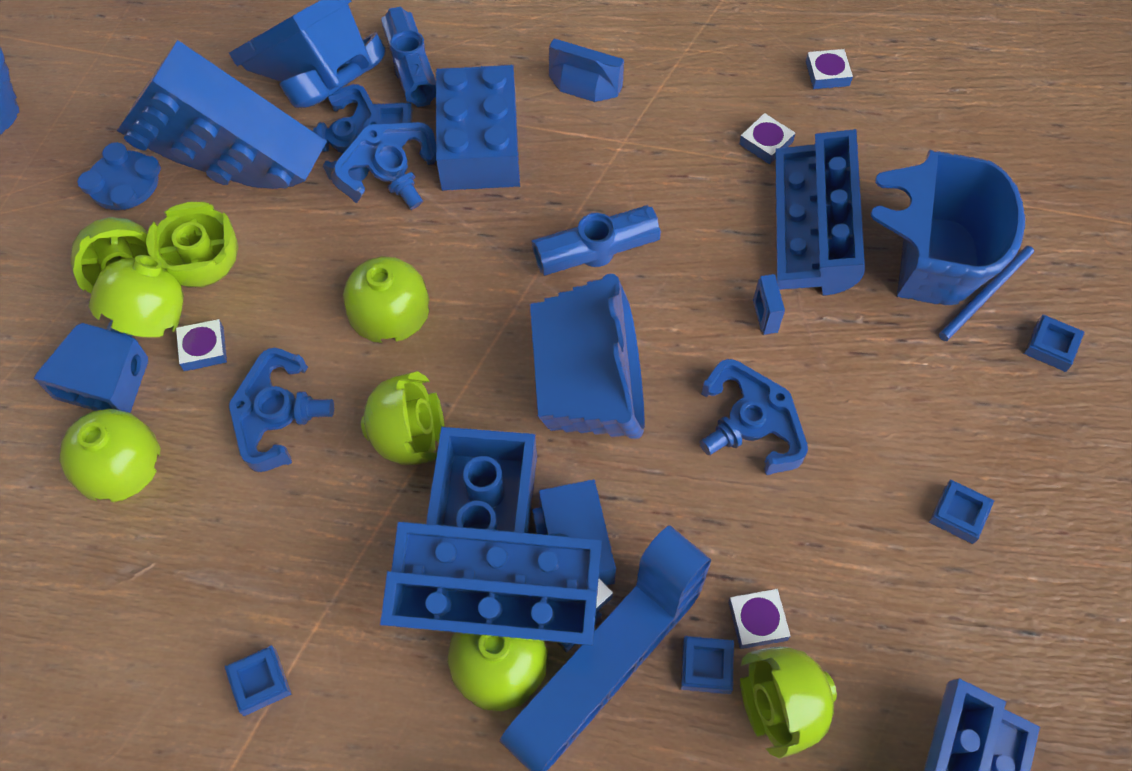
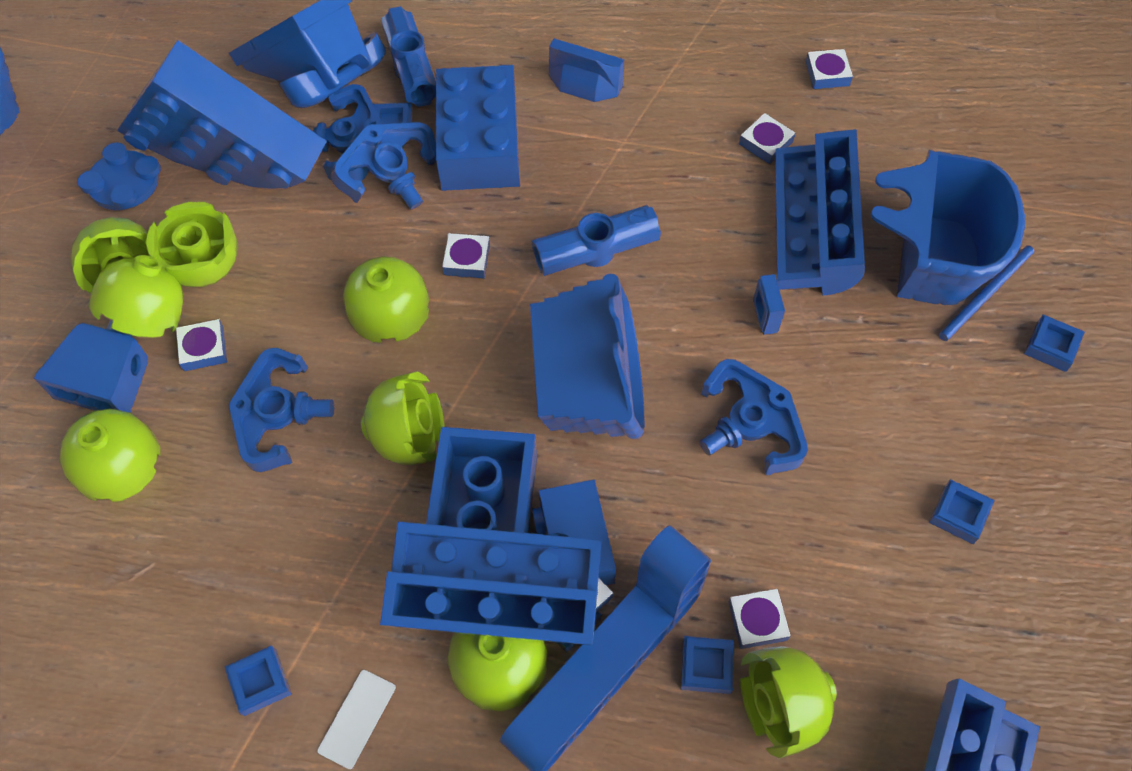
(356, 719): none -> white sticker
(466, 255): none -> tile

